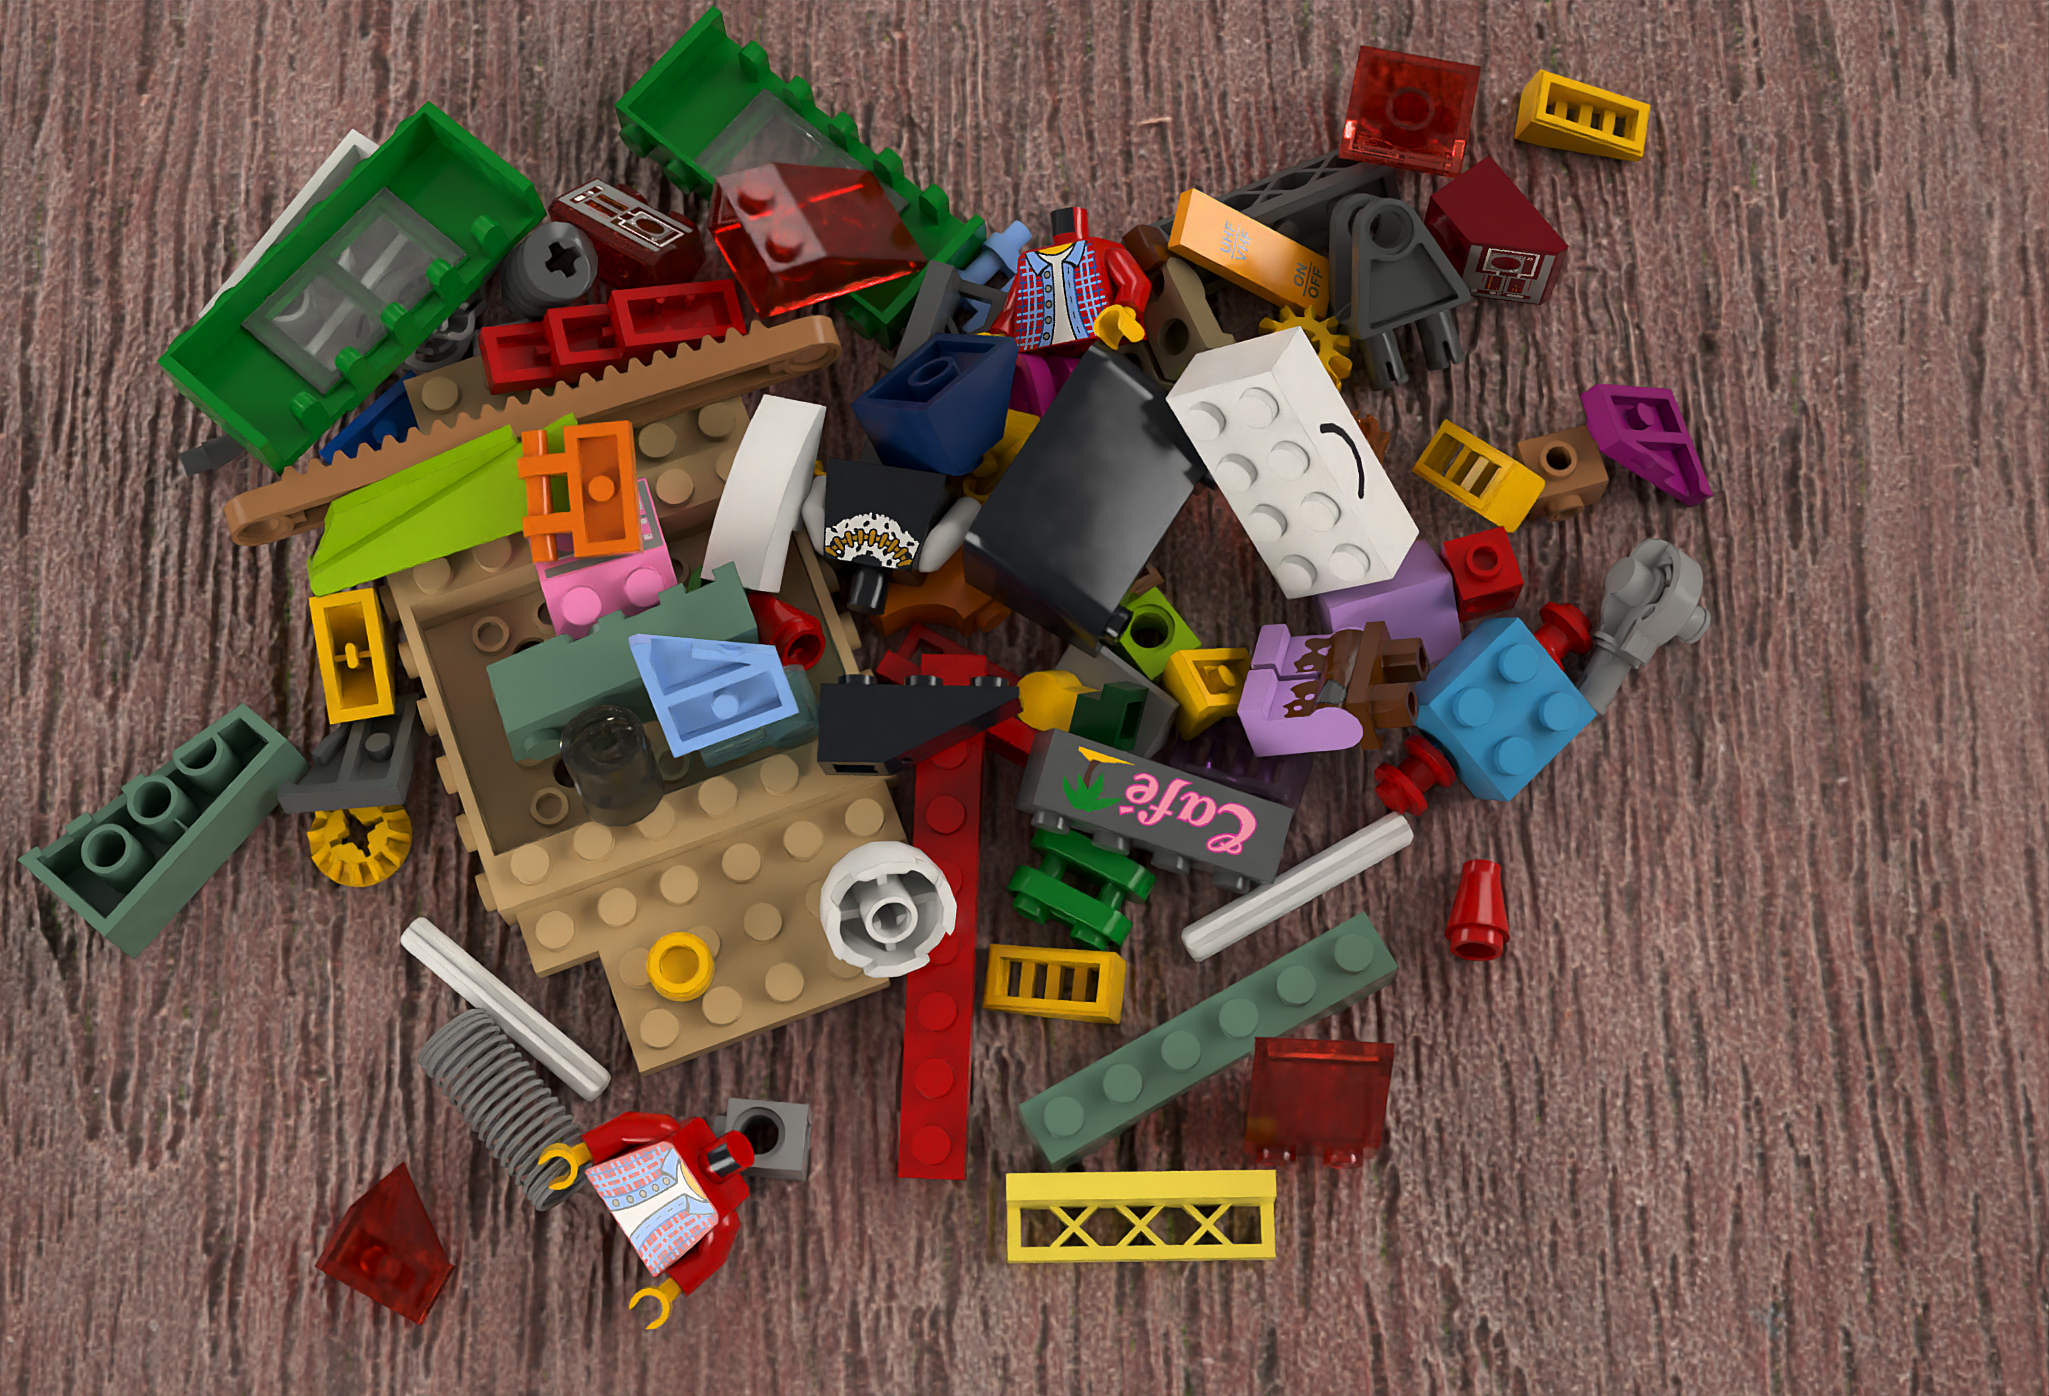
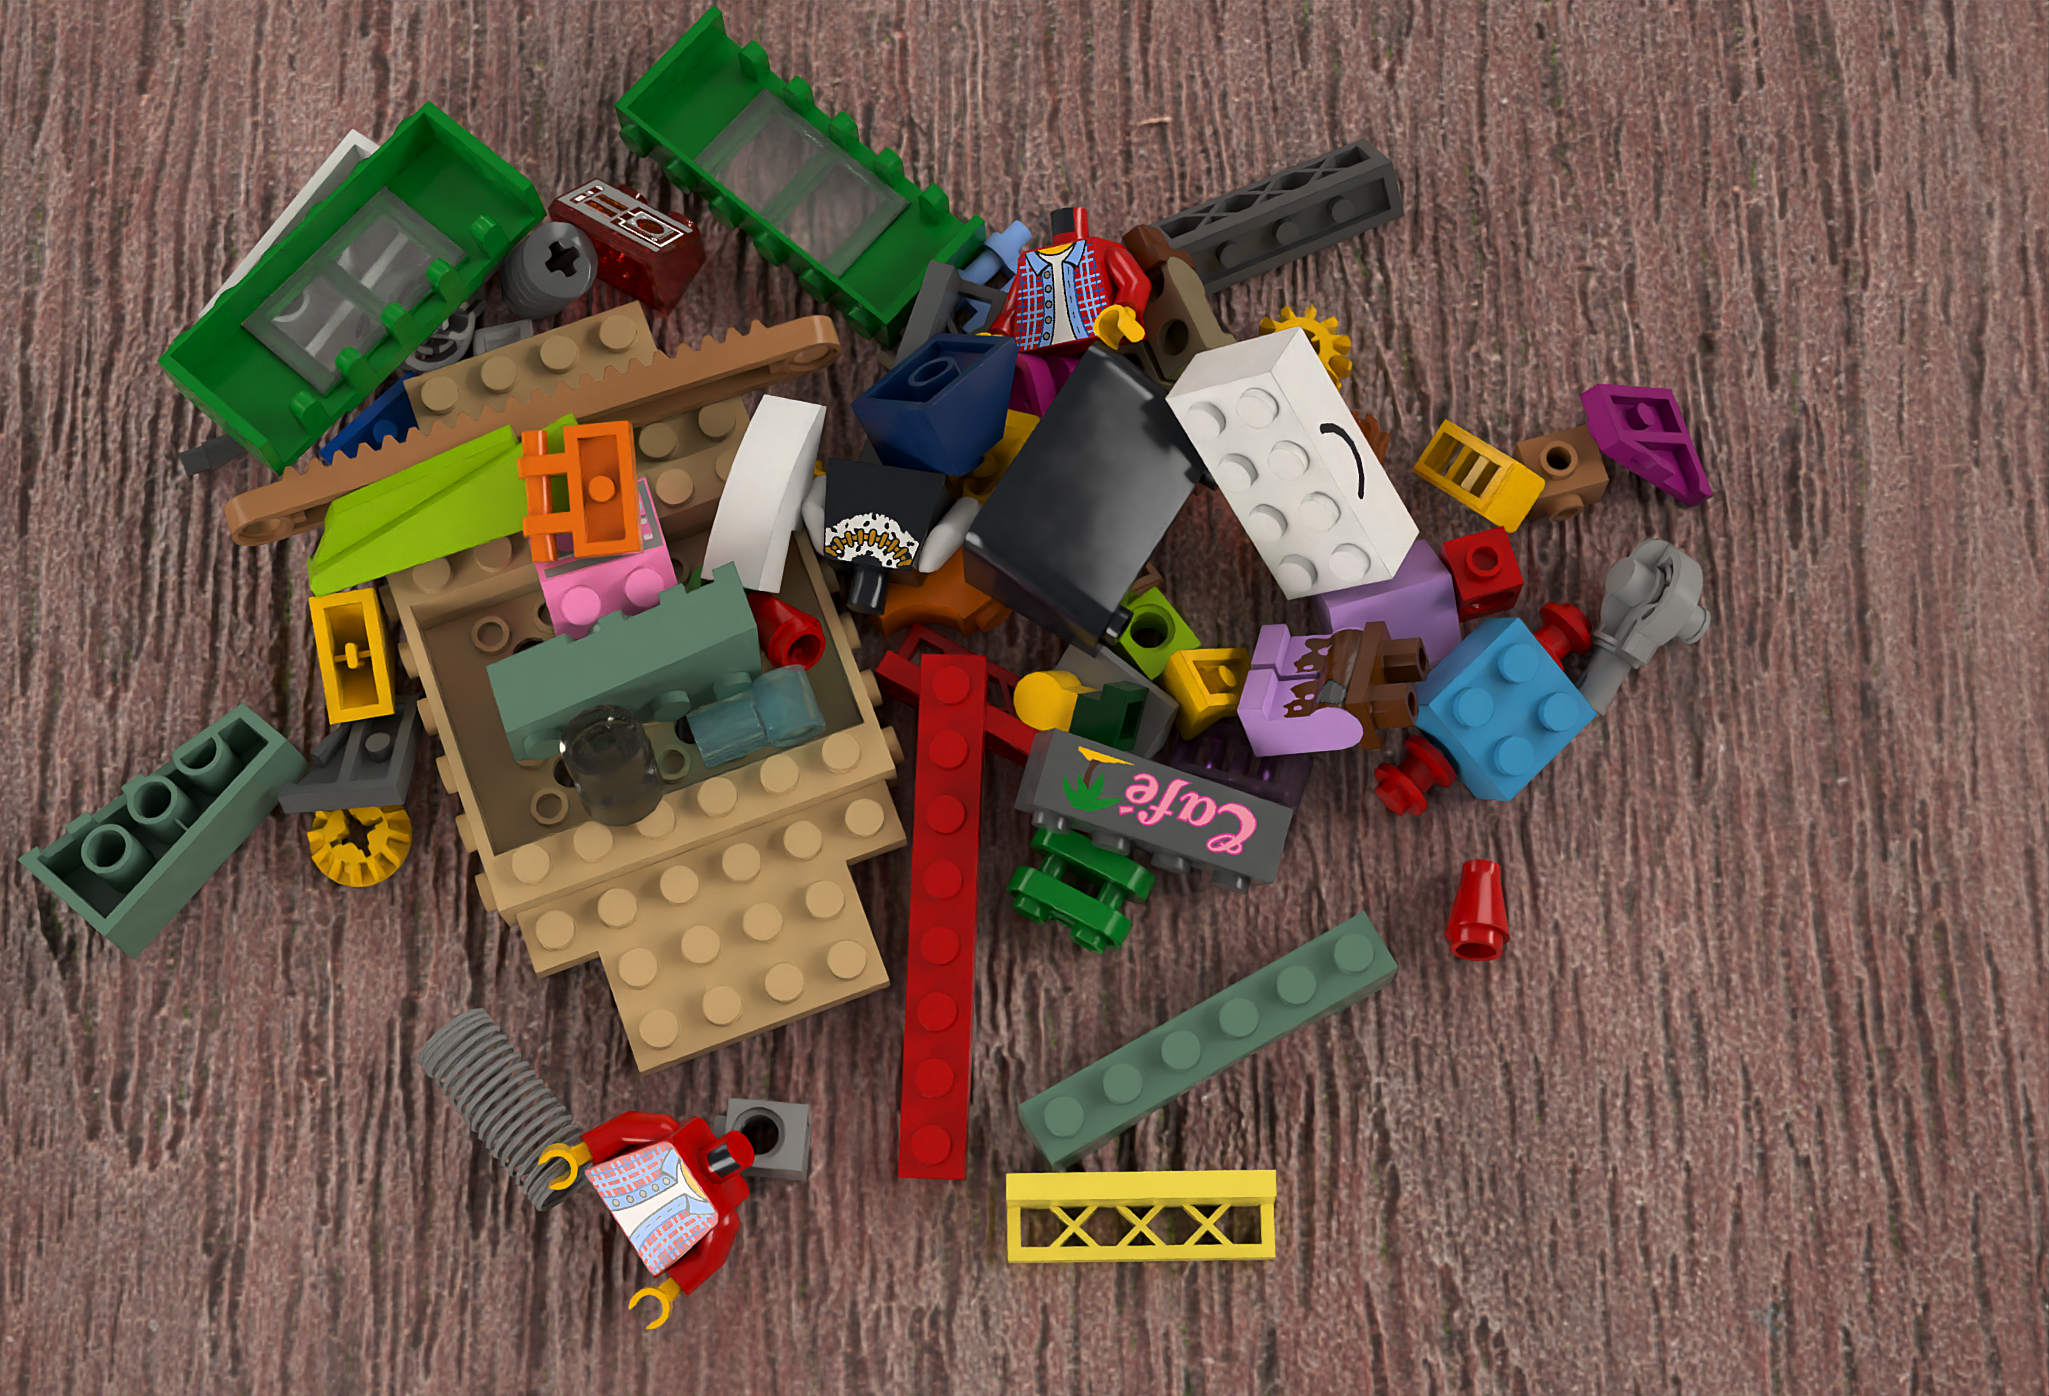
(389, 1249): clear red slope -> none
(506, 1008): white axle -> none
(607, 334): red slope -> none
(680, 966): yellow tile -> none
(711, 688): light blue wing -> none
(808, 234): clear red slope -> none
(886, 908): white cylinder -> none
(891, 727): black slope -> none
(1109, 991): yellow slope -> none
(1249, 254): light orange tile -> none
(1297, 886): white axle -> none
(1315, 1100): clear red slope -> none
(1391, 283): dark grey piece -> none
(1409, 112): clear red slope -> none
(1495, 236): dark red slope -> none
(1556, 132): yellow slope -> none

